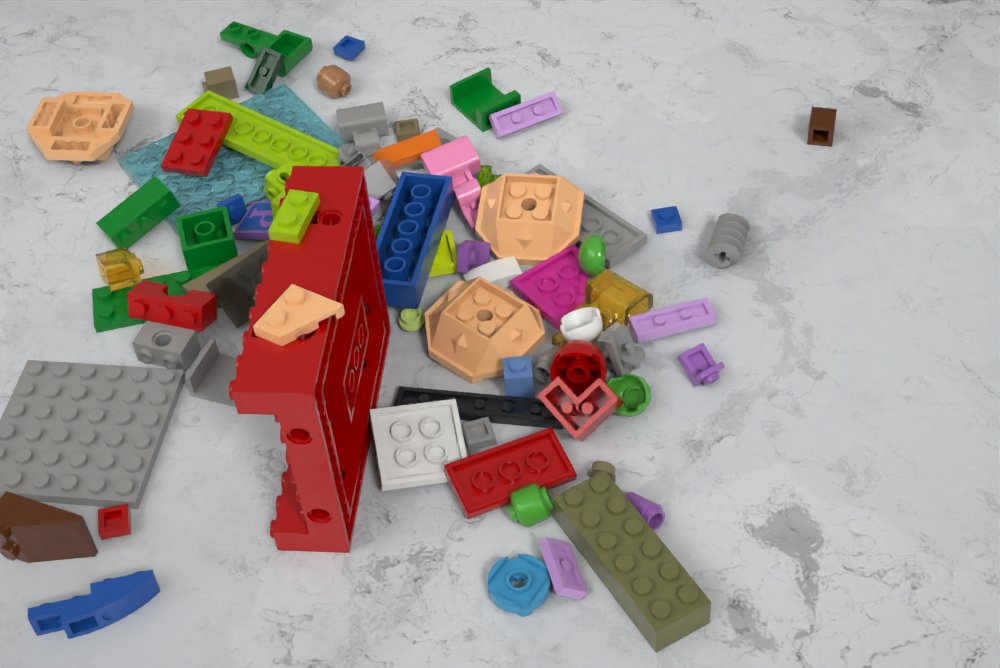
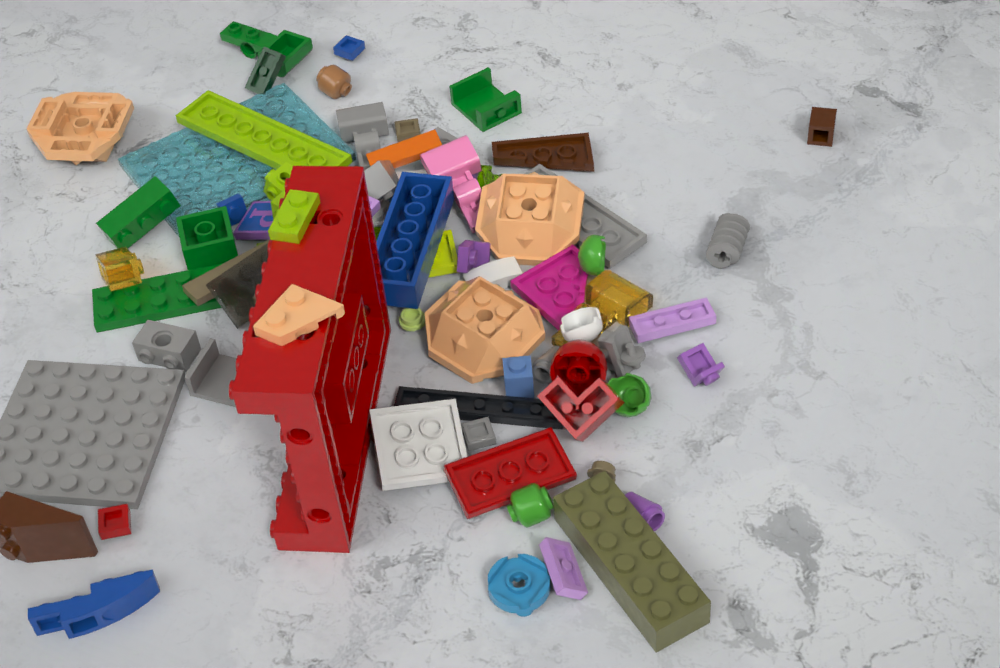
(190, 311): red arch -> none
(197, 142): red plate -> none
(221, 82): dark tan brick -> none
(351, 158): light grey hips -> none
(525, 114): lavender plate -> none
(552, 152): none -> reddish brown wing
(666, 220): blue plate -> none

